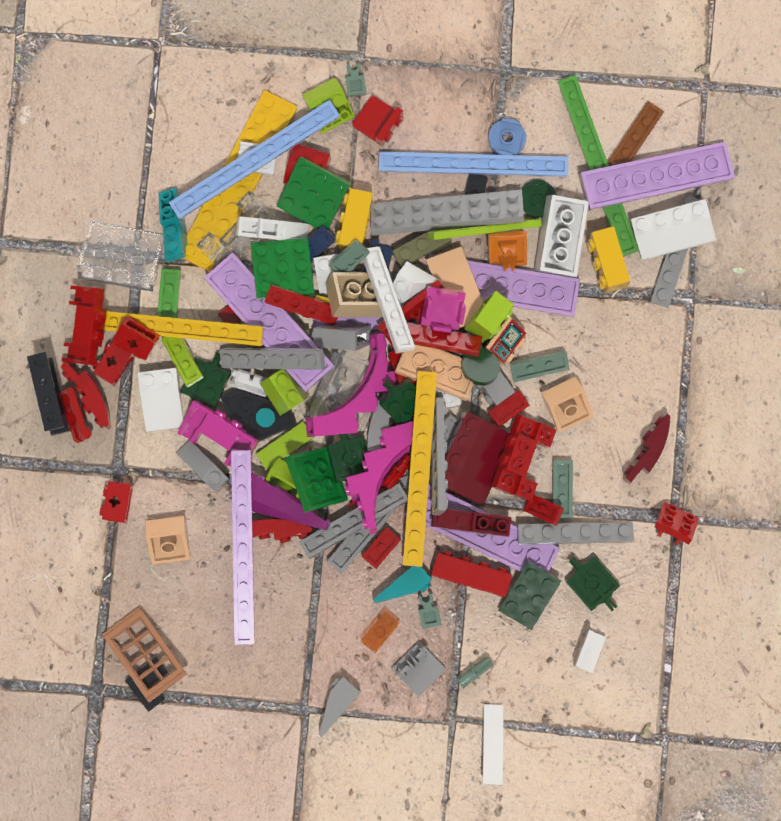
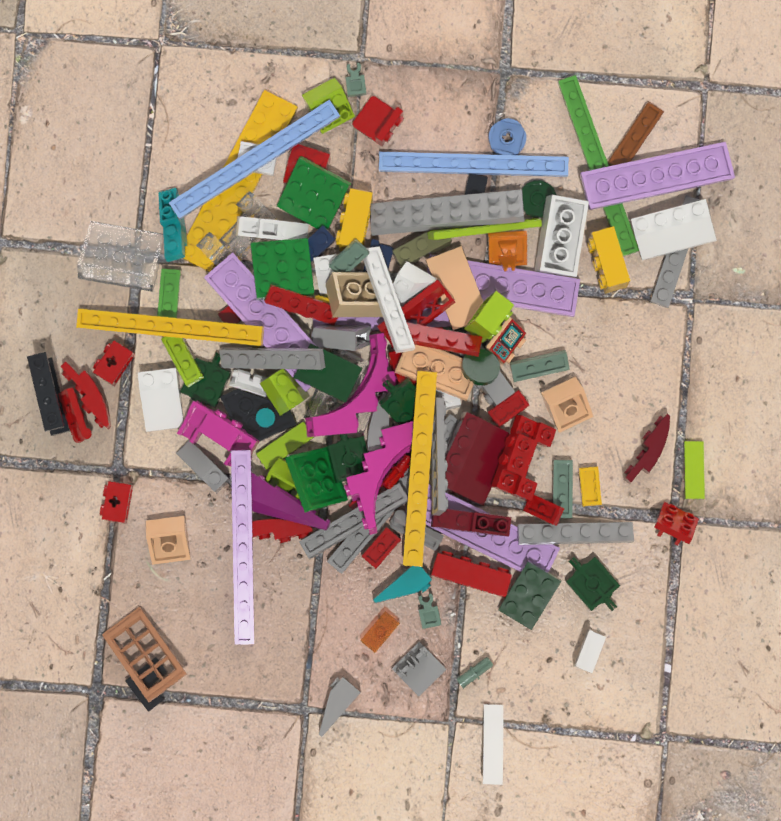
(88, 325): red bracket -> none
(136, 338): red brick -> none
(335, 379): none -> dark green tile
(432, 537): none -> light grey plate
(443, 309): dark pink panel -> none
(590, 486): none -> yellow plate
(694, 470): none -> lime tile

